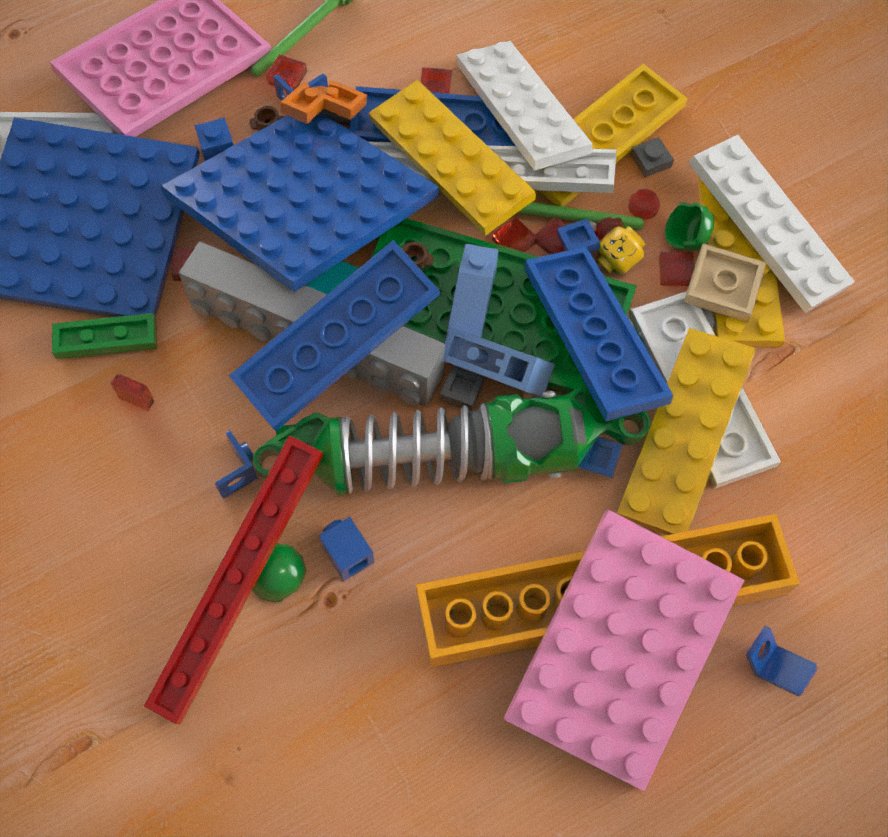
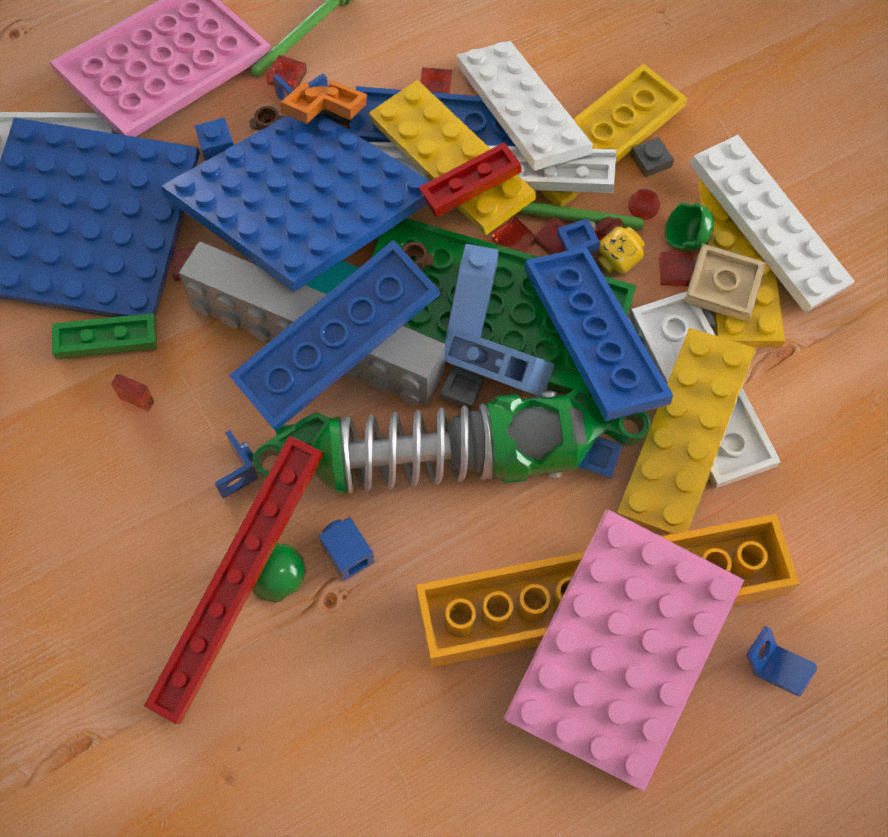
(470, 179): none -> red plate

